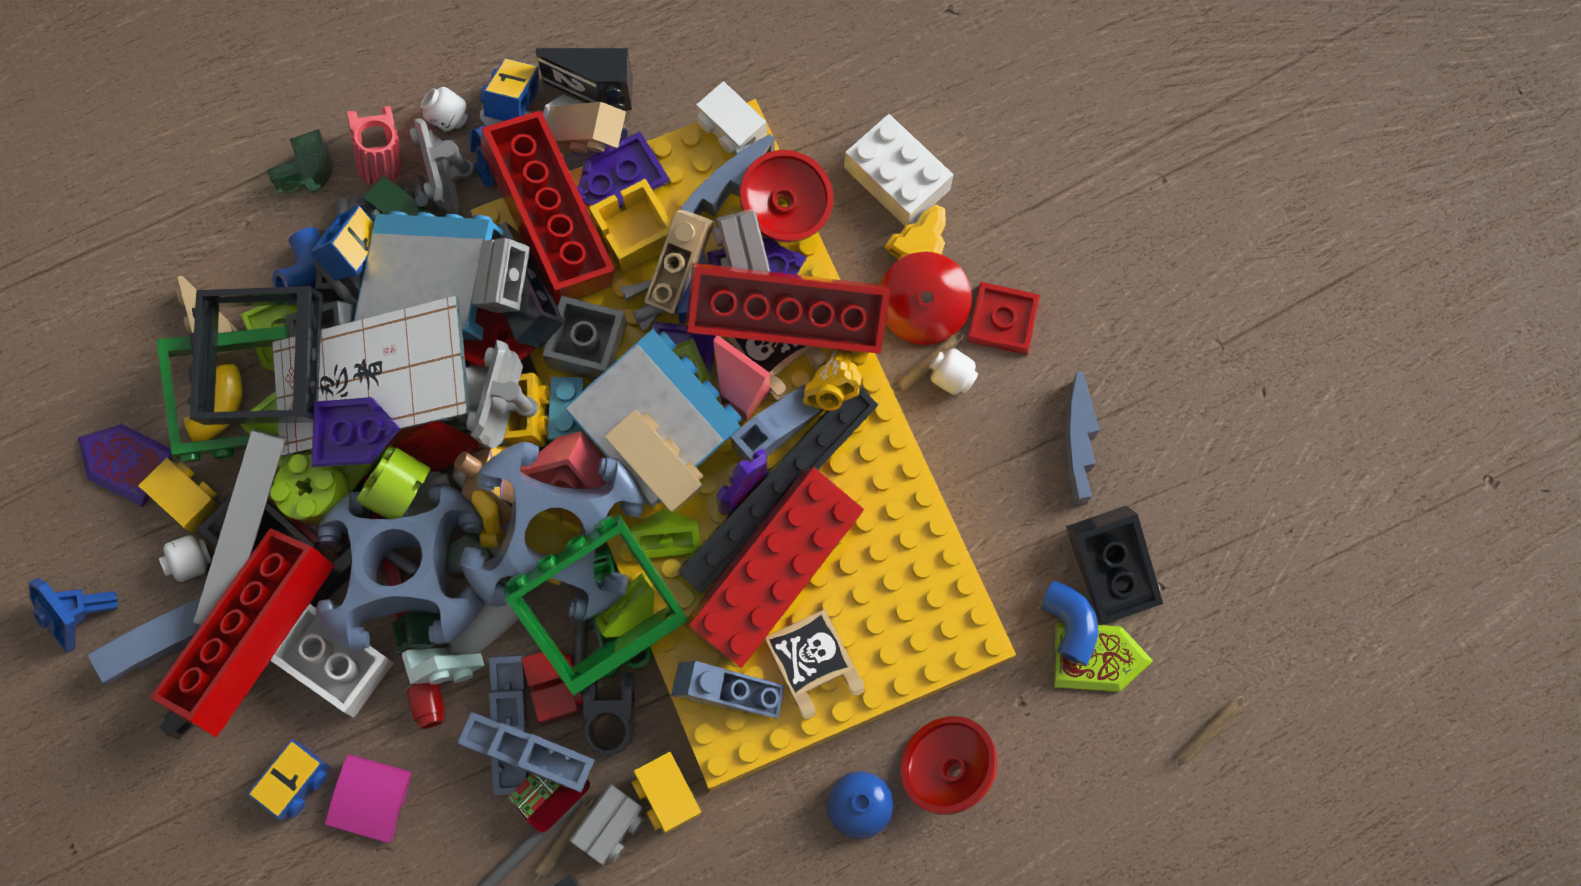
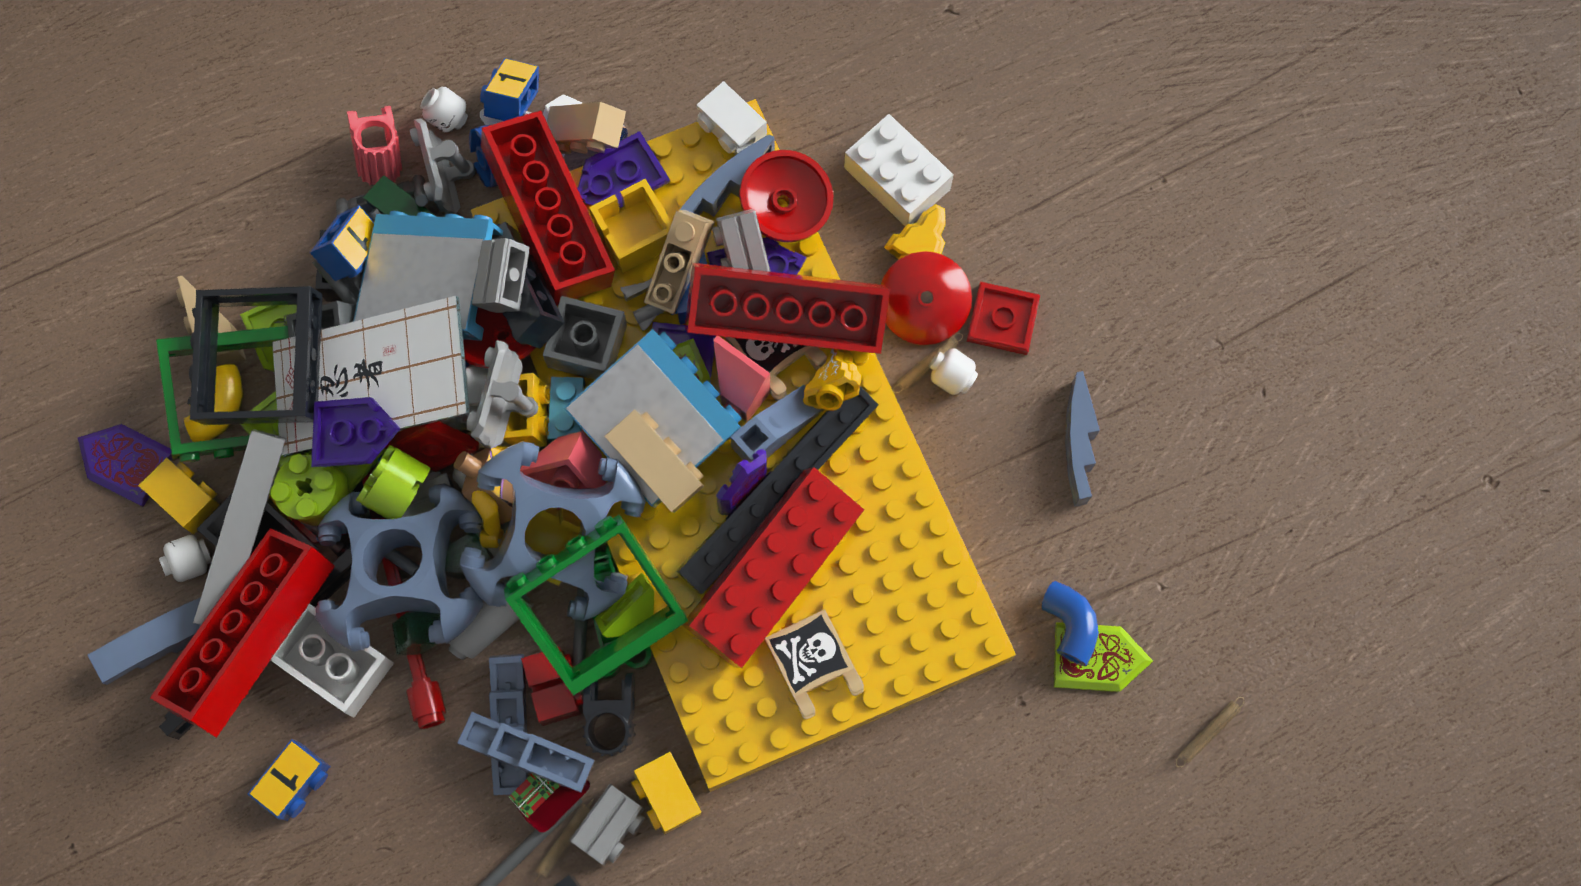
(66, 609): blue piece -> none
(303, 271): blue cylinder -> none
(311, 167): clear green brick -> none
(368, 798): dark pink slope -> none
(440, 665): light aqua bracket -> none
(589, 74): black slope -> none
(667, 534): lime slope -> none
(727, 689): sand blue slope -> none
(860, 805): blue cylinder -> none
(937, 753): red dish -> none
(1115, 563): black slope -> none

